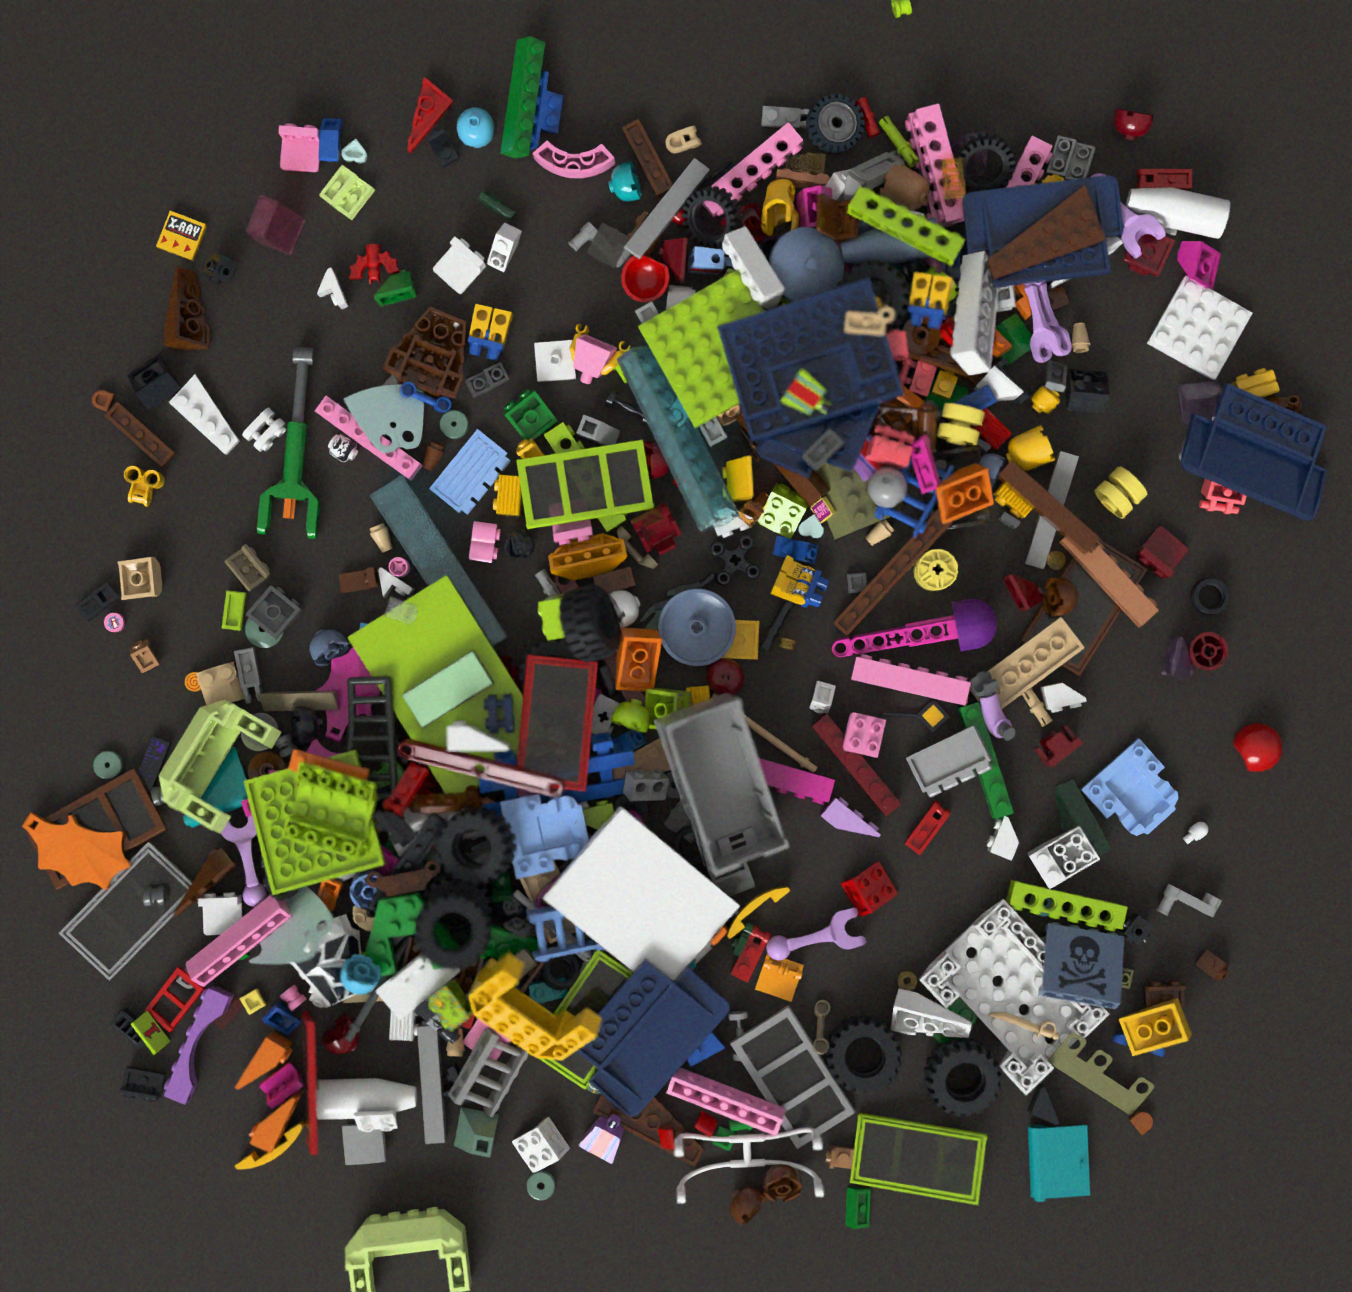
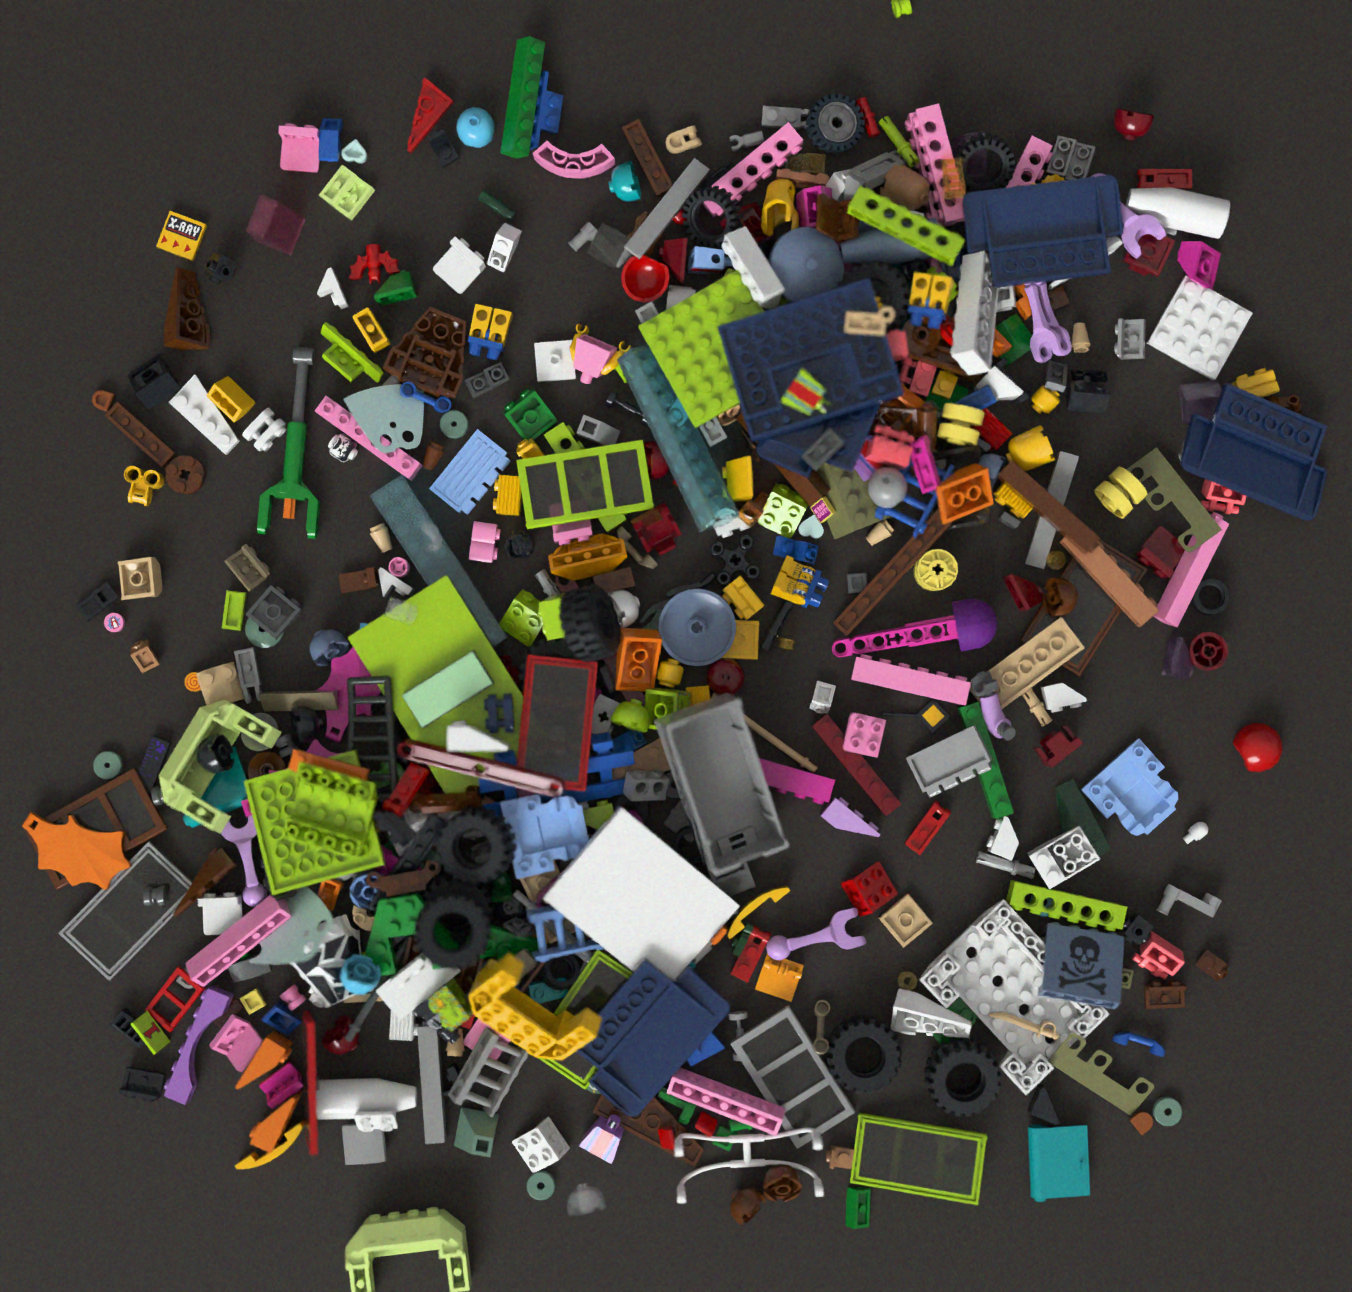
(174, 473): none -> reddish brown plate
(214, 754): none -> black cylinder
(230, 398): none -> yellow brick
(237, 1041): none -> bright pink bracket
(245, 970): none -> dark grey slope
(346, 357): none -> lime bracket
(371, 330): none -> yellow brick
(432, 531): none -> clear bracket
(523, 619): none -> lime bracket
(585, 1200): none -> clear cylinder
(670, 673): none -> yellow head
(688, 1107): none -> green piece
(742, 598): none -> yellow brick
(747, 140): none -> light grey bar
(905, 920): none -> tan tile
(1006, 865): none -> light grey pin
(1058, 233): reddish brown wing -> none
(1130, 338): none -> light grey bracket
(1155, 1027): yellow slope -> none
(1159, 956): none -> coral brick
(1171, 1118): none -> sand green piece
(1176, 490): none -> olive piece
(1188, 576): none -> bright pink brick

